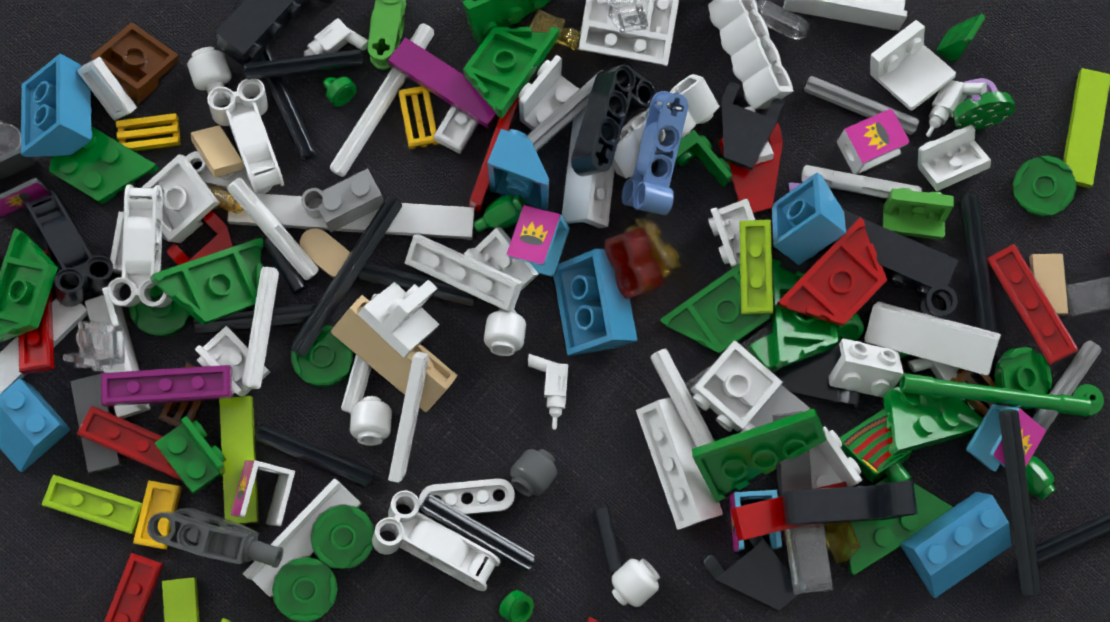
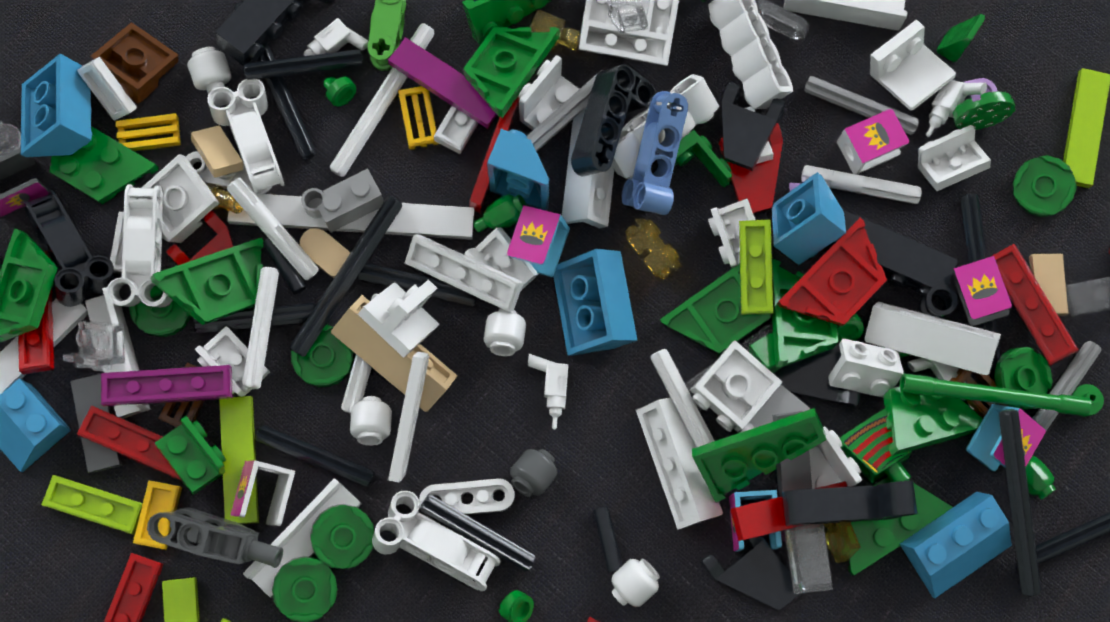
(634, 264): clear red brick -> none
(917, 213): bright green bracket -> none
(982, 291): none -> dark pink piece

